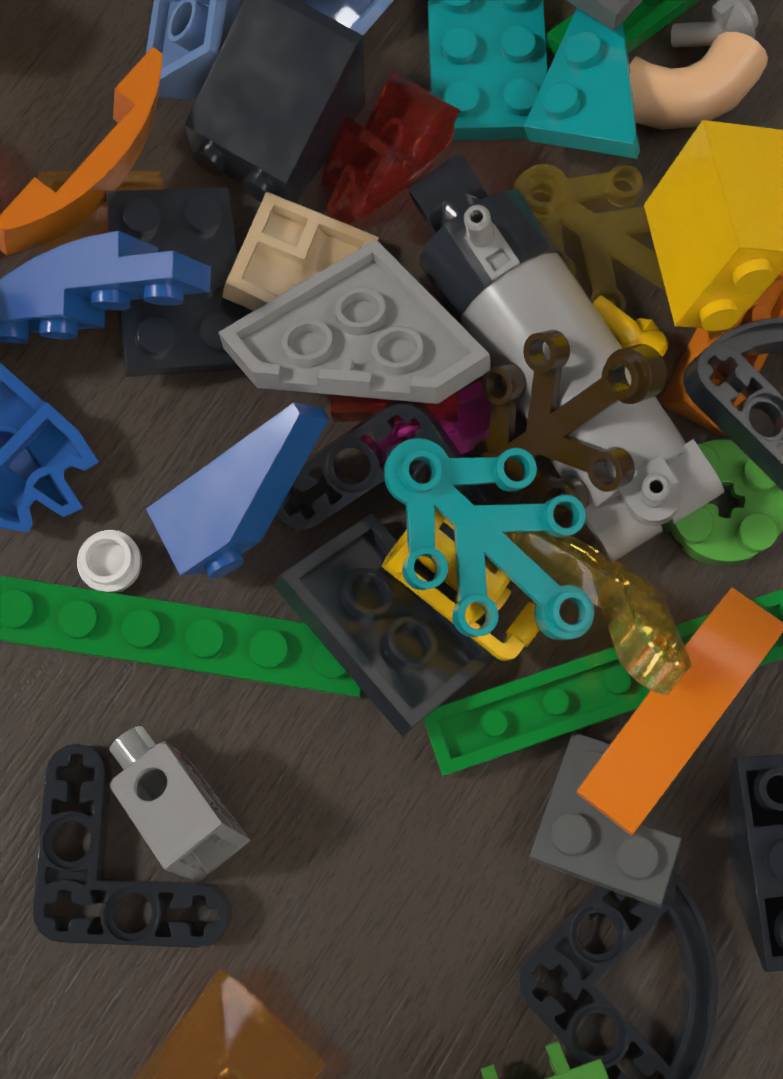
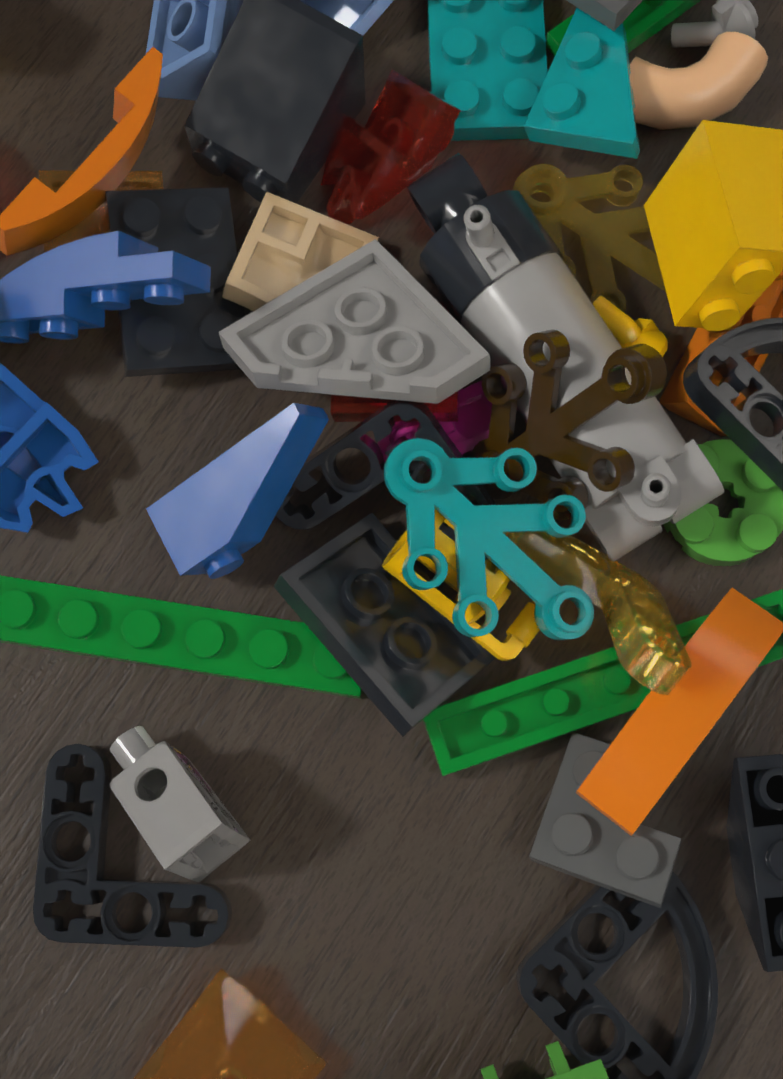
(109, 561): white plate -> none

